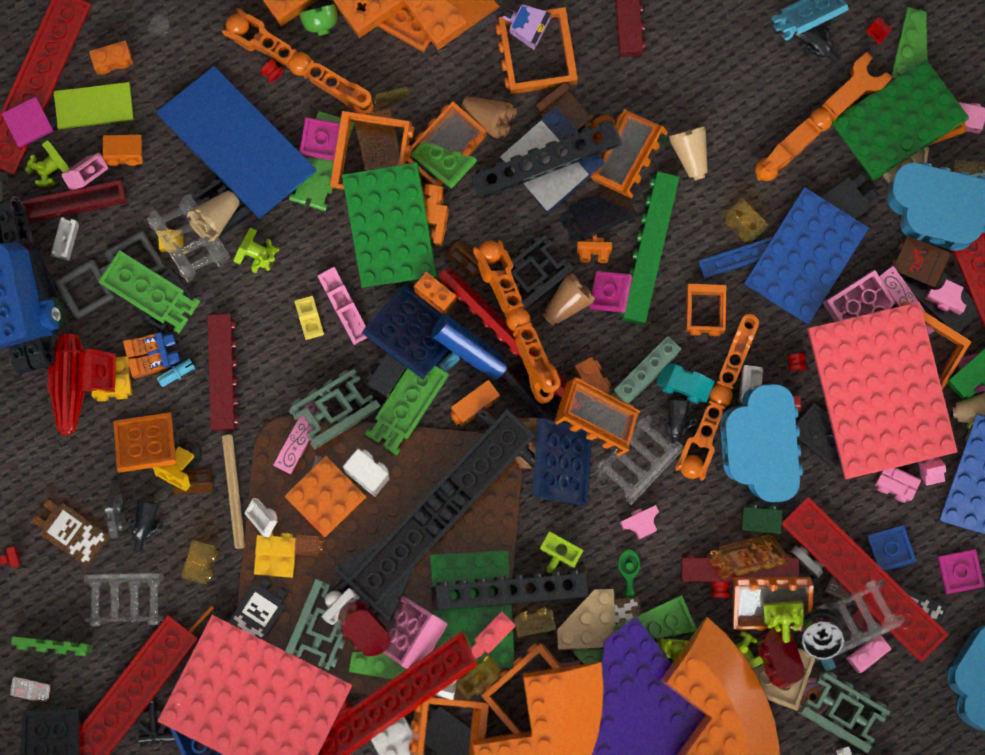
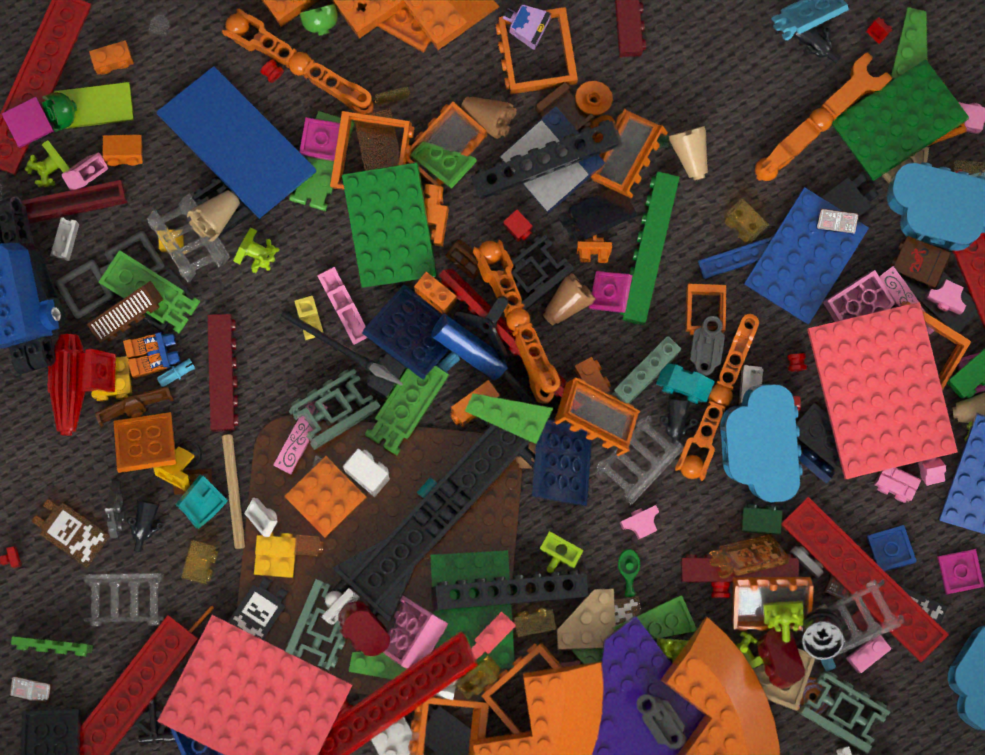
(59, 110): none -> green cylinder
(126, 311): none -> reddish brown brick
(134, 405): none -> reddish brown plate
(201, 502): none -> teal plate
(367, 363): none -> black piece
(426, 487): none -> teal piece
(481, 322): none -> black piece
(514, 416): none -> bright green wing
(518, 226): none -> red brick
(596, 91): none -> orange dish
(662, 721): none -> dark grey piece
(707, 346): none -> dark grey piece
(811, 461): none -> dark blue plate
(837, 221): none -> slope

